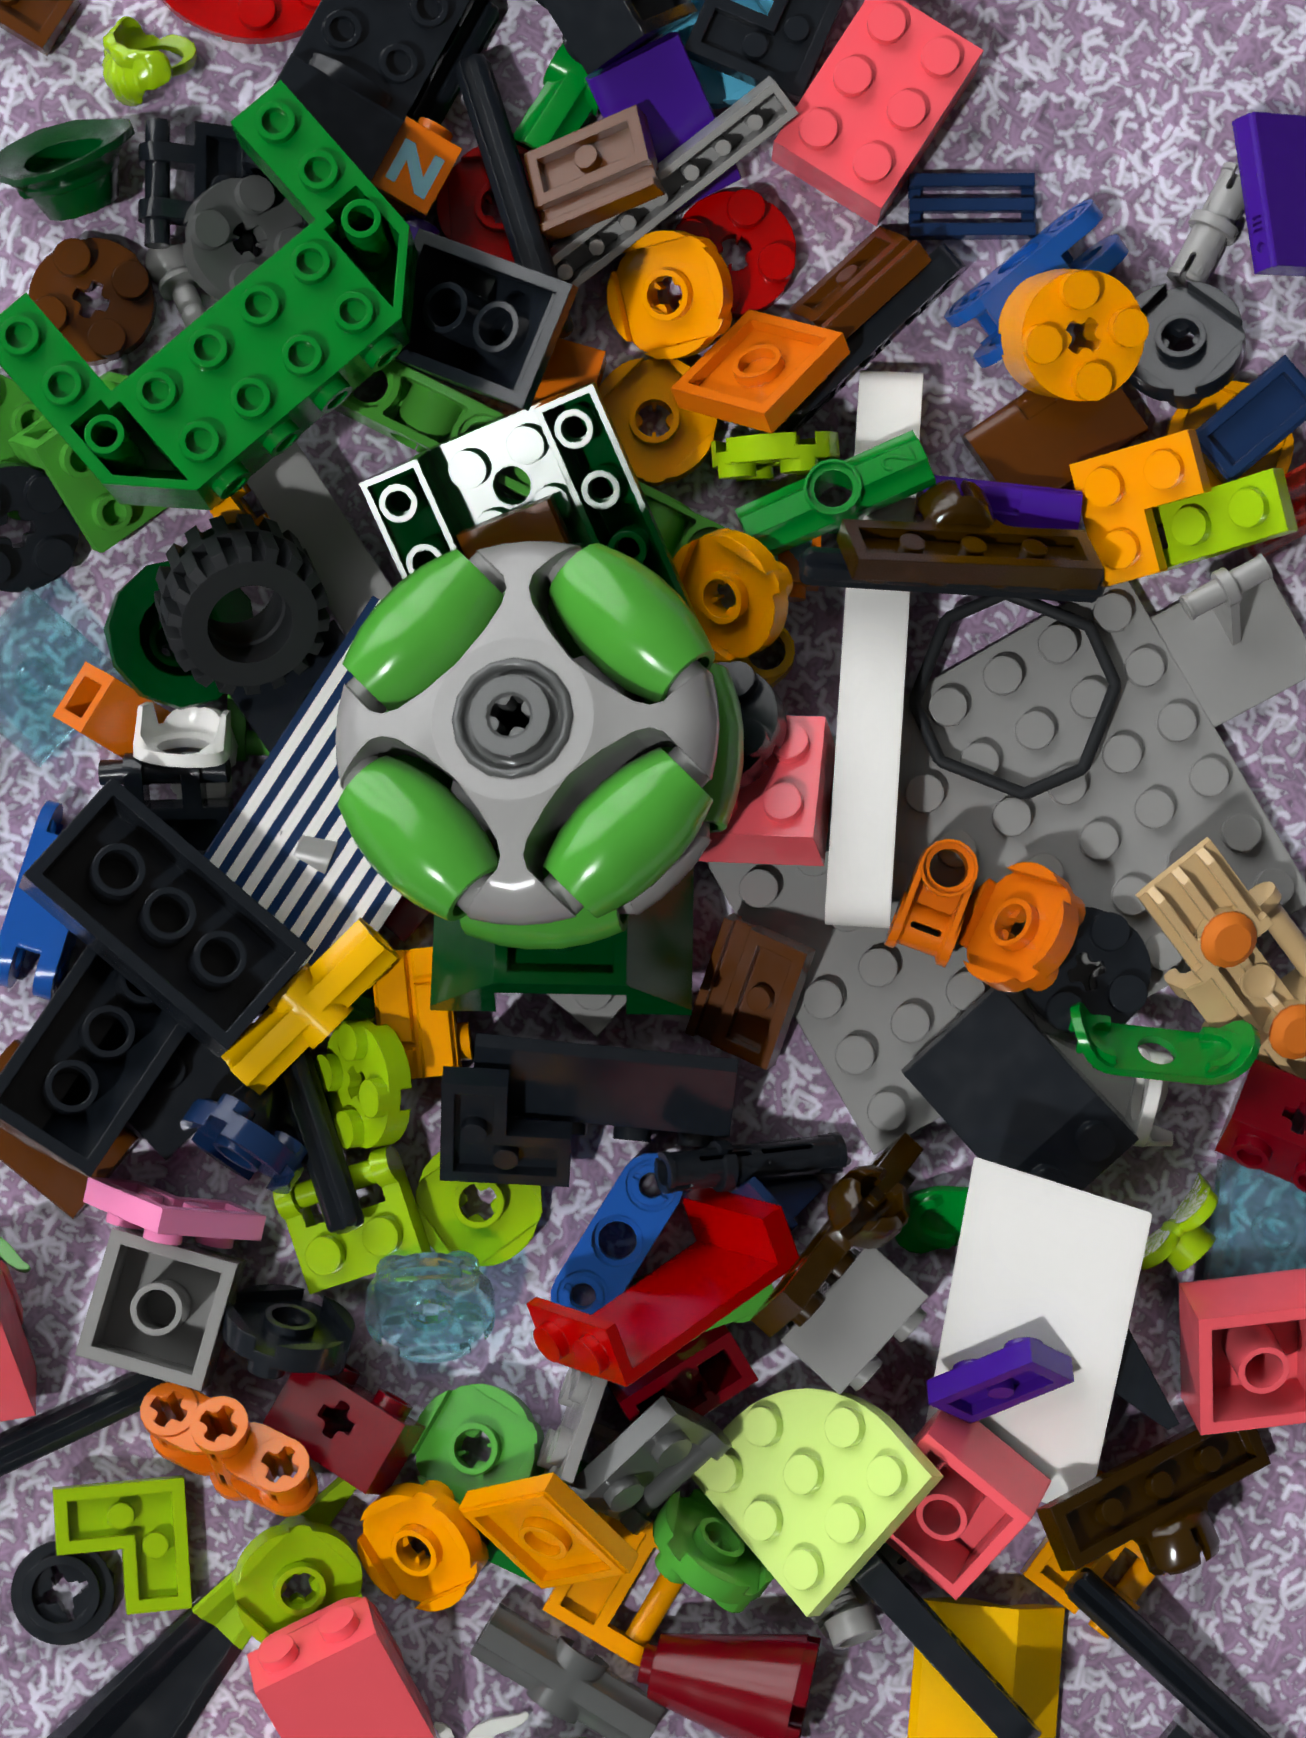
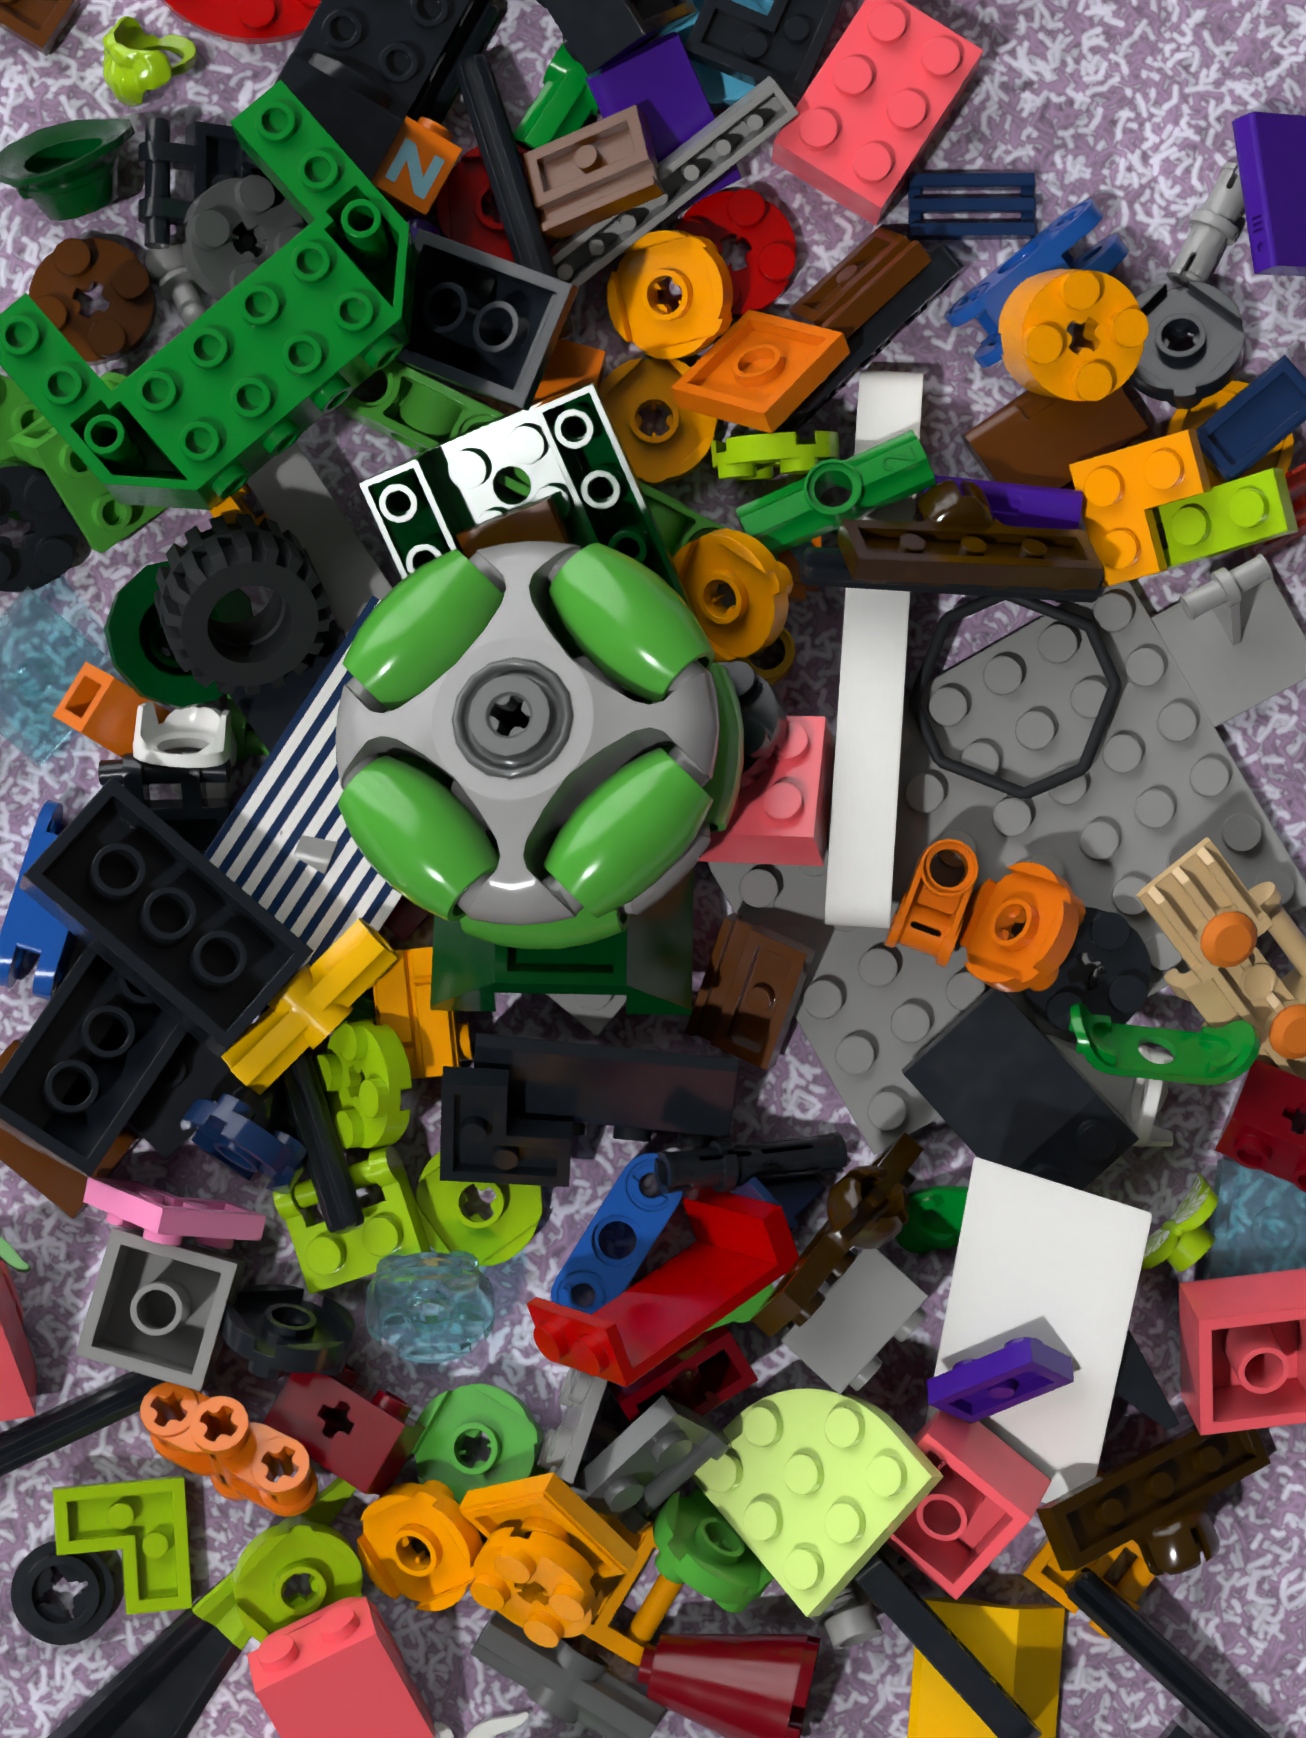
(536, 1585): none -> light orange plate

